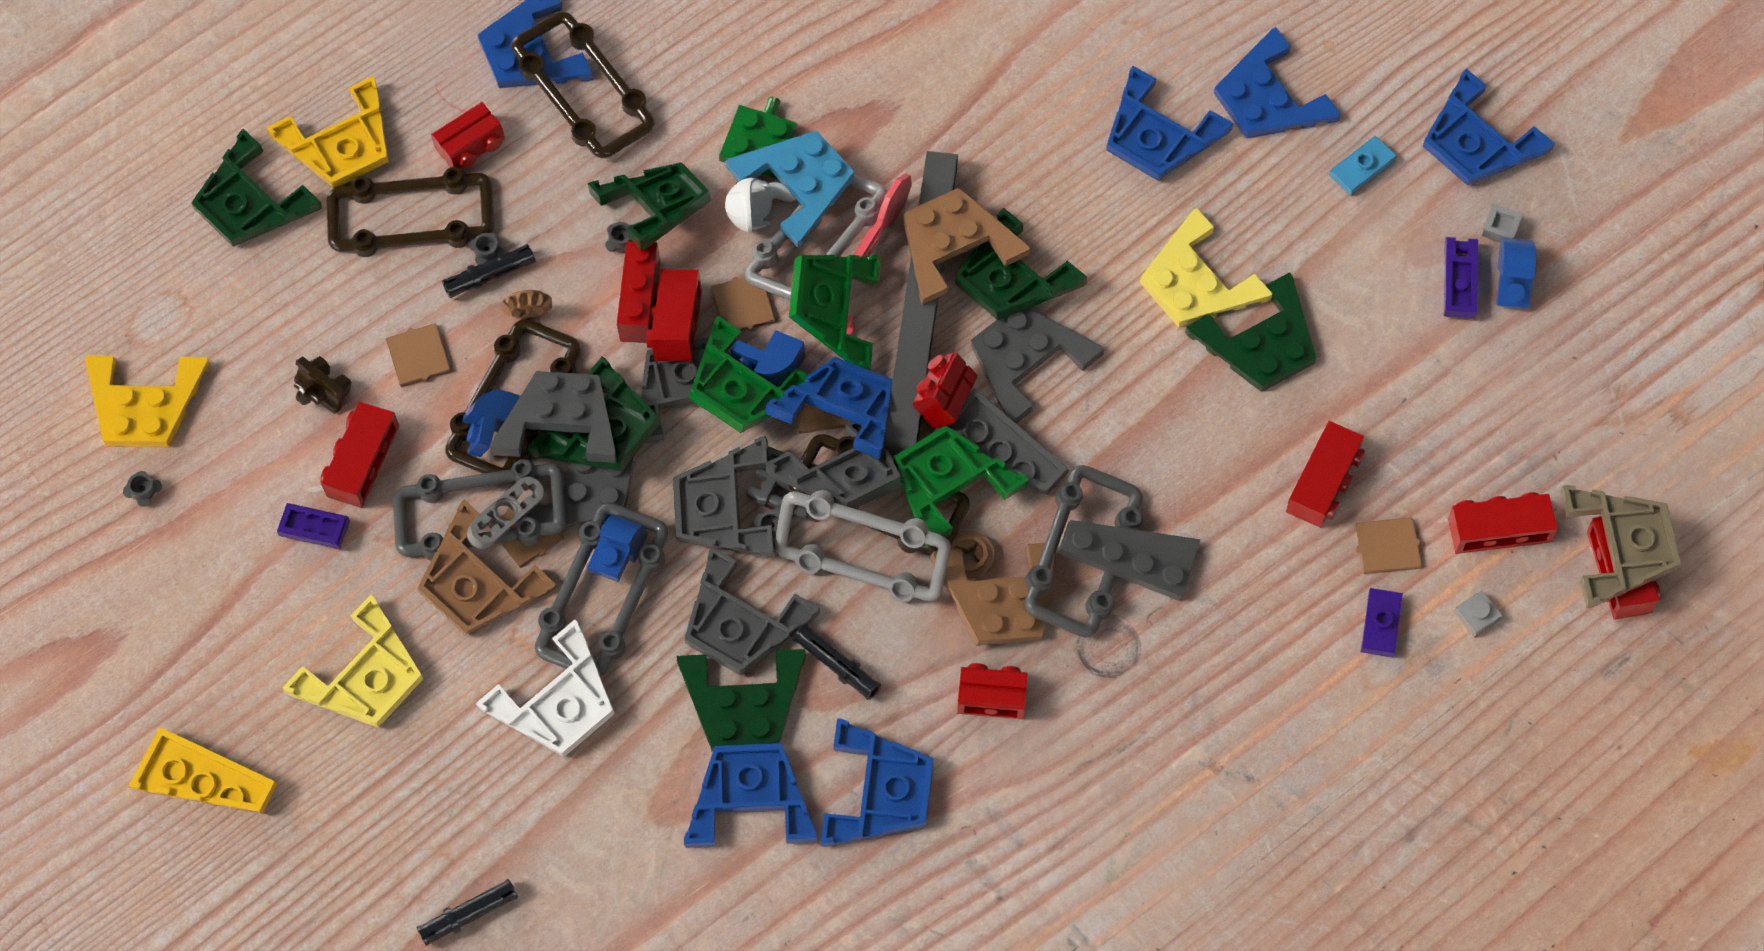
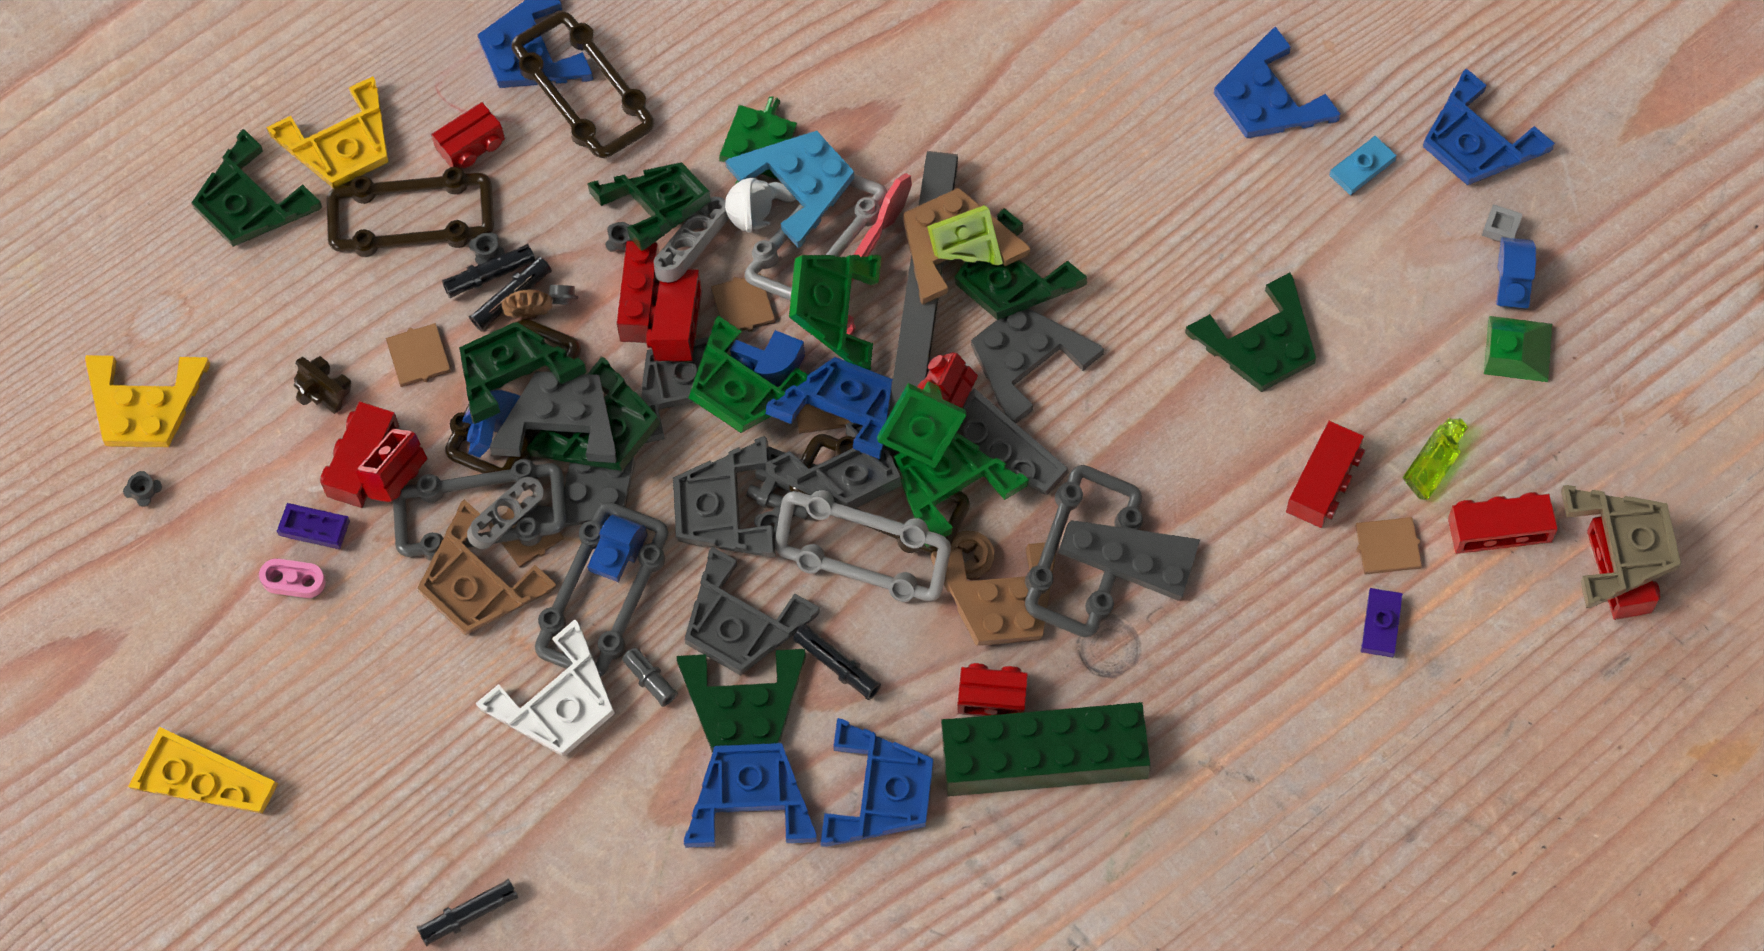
(294, 578): none -> bright pink plate
(372, 681): light yellow wing -> none
(391, 465): none -> red brick
(485, 316): none -> black pin
(505, 357): none -> dark green wing
(562, 294): none -> dark grey plate
(649, 676): none -> dark grey axle
(685, 236): none -> light grey beam
(922, 424): none -> green bracket
(966, 237): none -> lime wing
(1045, 749): none -> dark green brick
(1152, 140): blue wing -> none
(1188, 286): light yellow wing -> none
(1435, 458): none -> clear neon green hinge
(1460, 278): dark purple plate -> none
(1478, 613): light grey plate -> none
(1518, 349): none -> green slope

